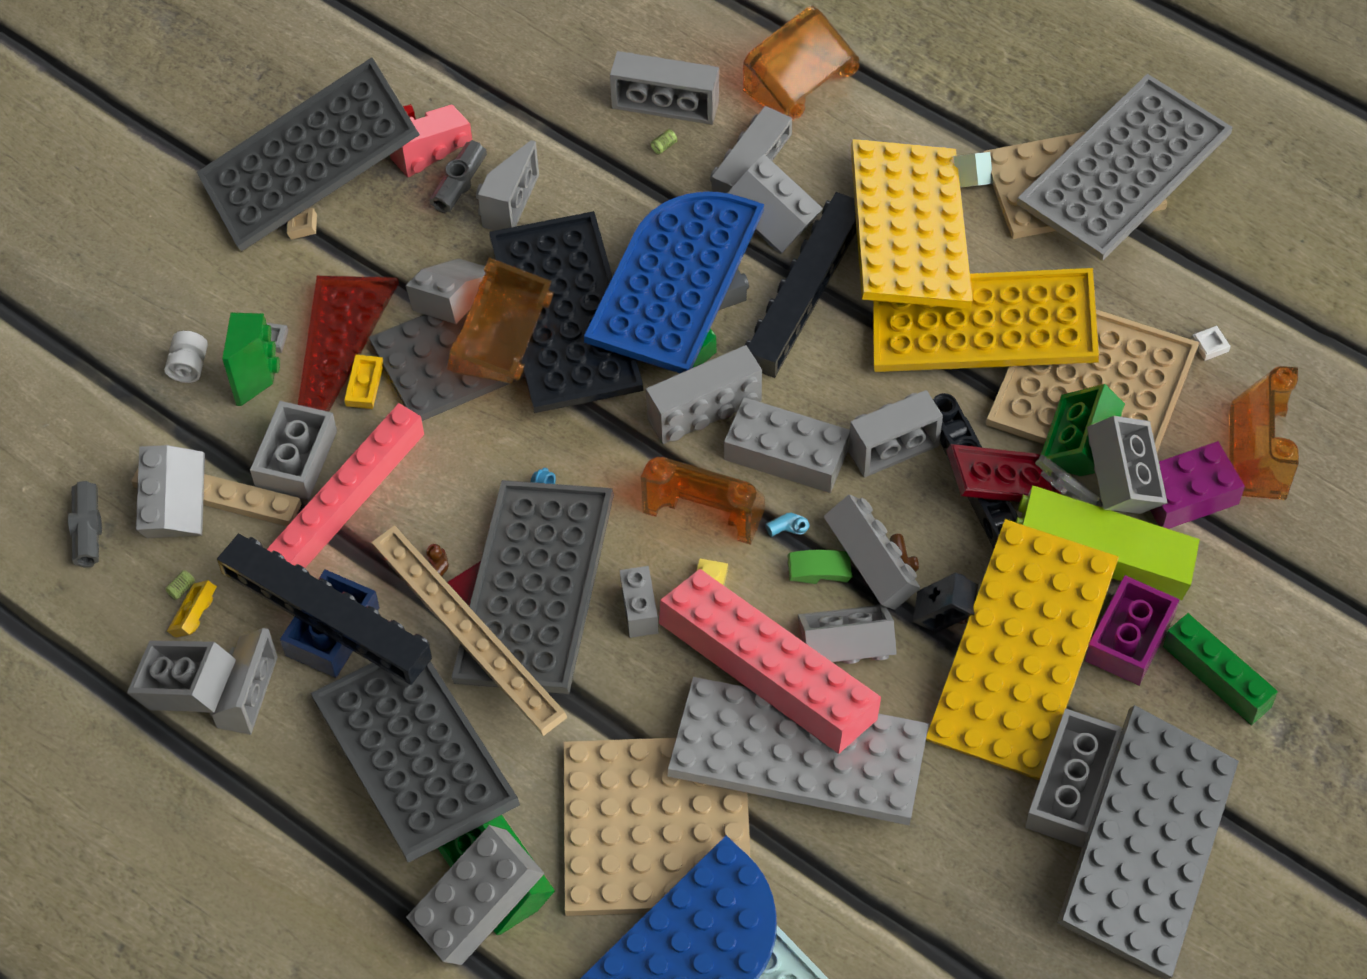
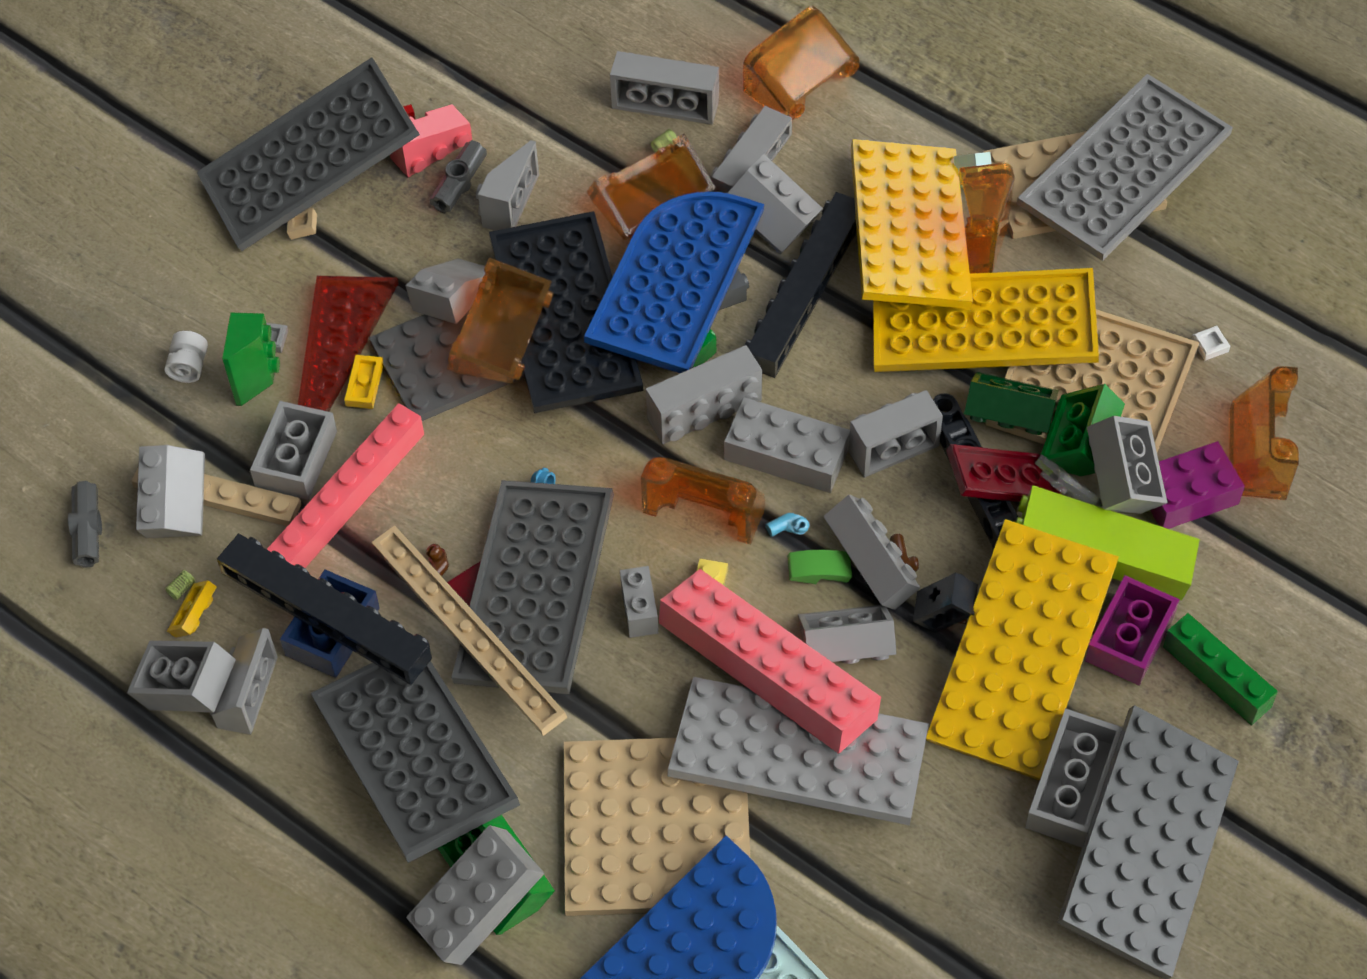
(642, 187): none -> clear orange windscreen
(989, 201): none -> clear orange windscreen
(1011, 403): none -> dark green slope

